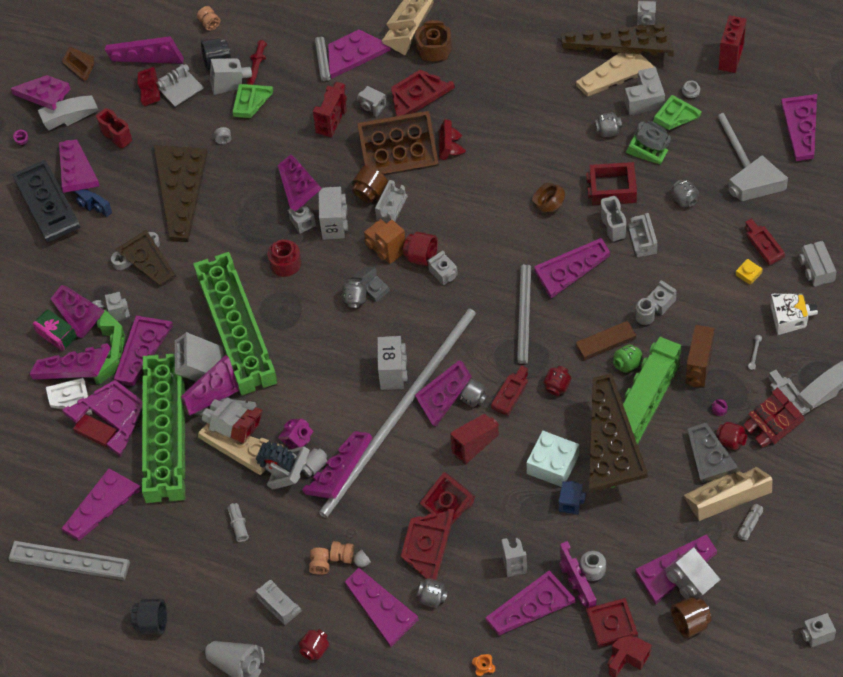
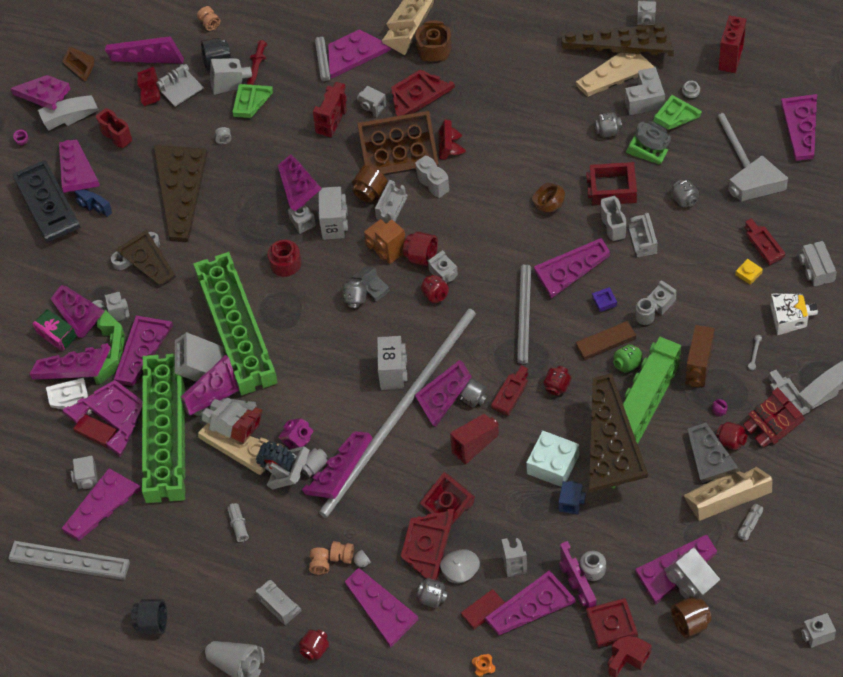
(84, 472): none -> light grey brick
(432, 176): none -> light grey brick
(434, 288): none -> dark red head
(459, 565): none -> light grey hat
(476, 613): none -> dark red tile
(604, 299): none -> dark purple plate

